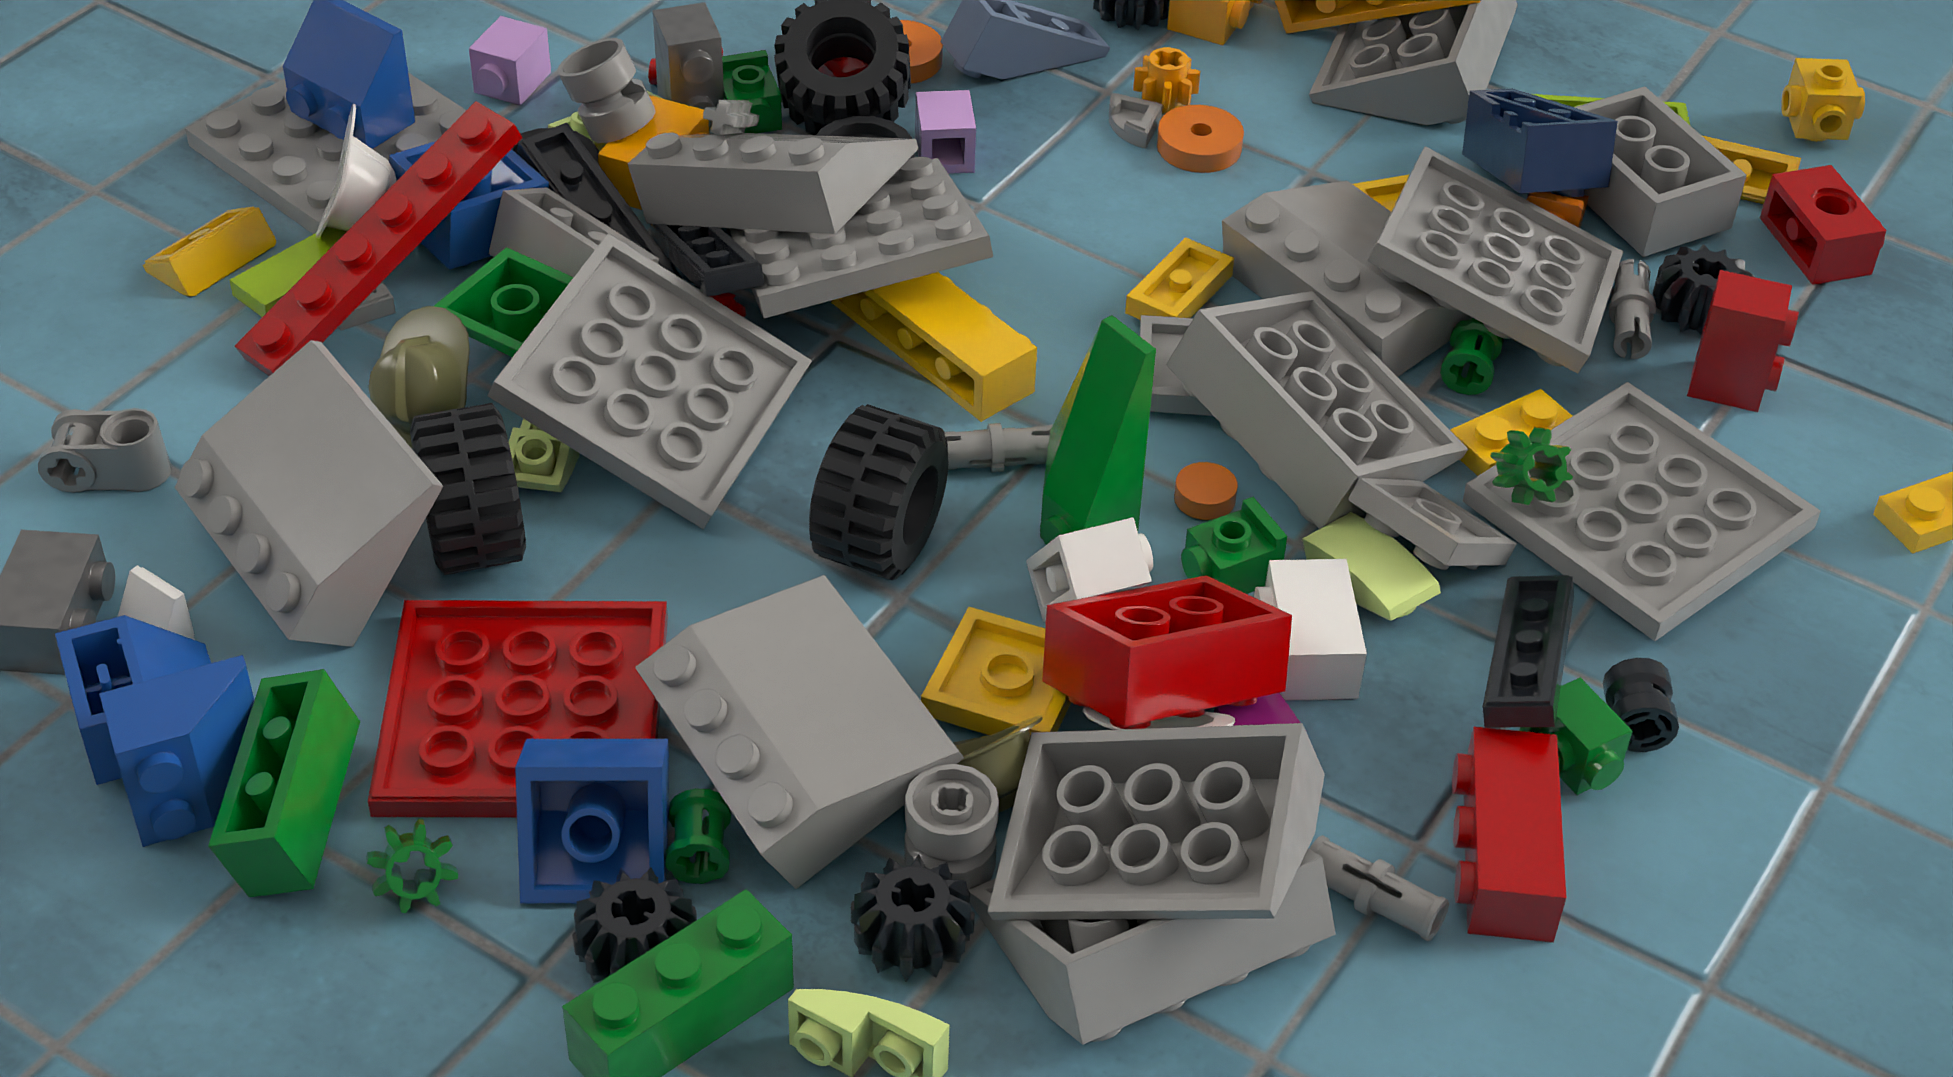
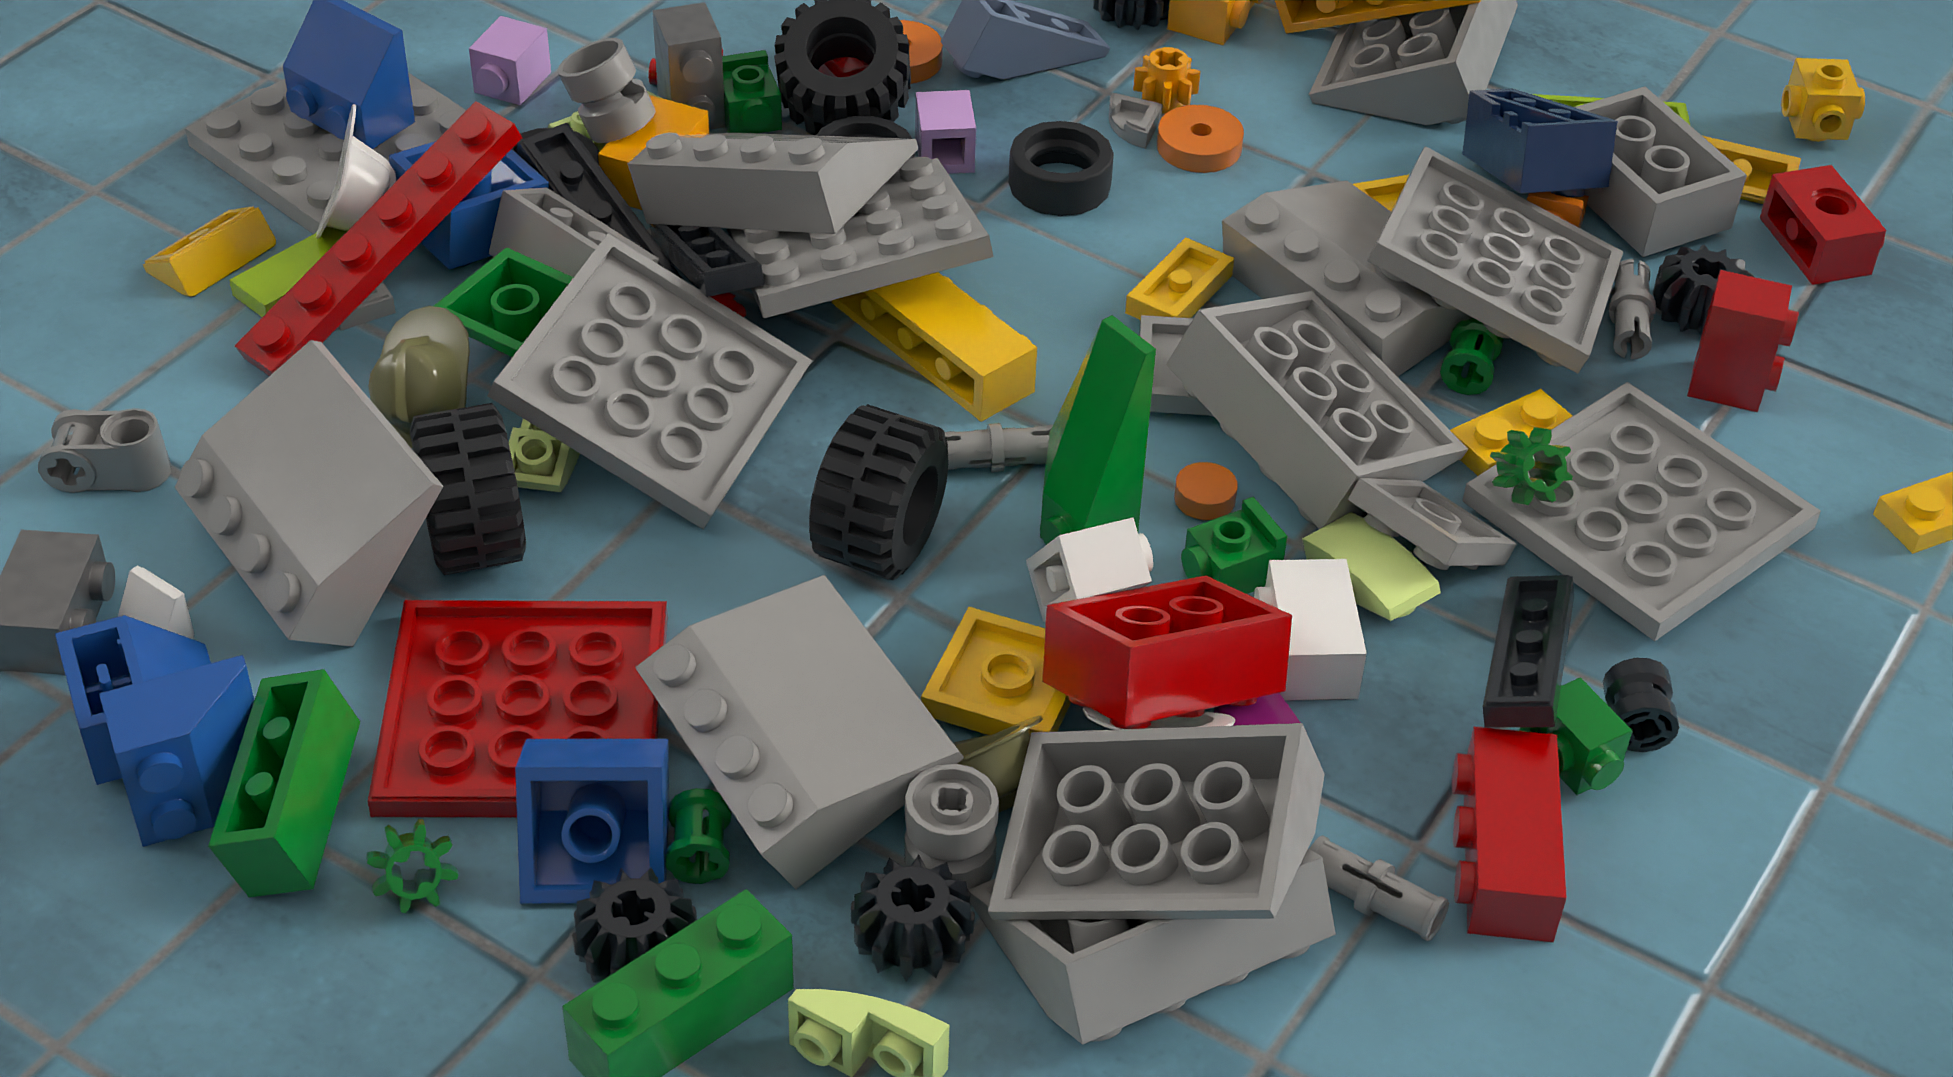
(731, 116): light grey axle -> none
(1060, 192): none -> black tyre

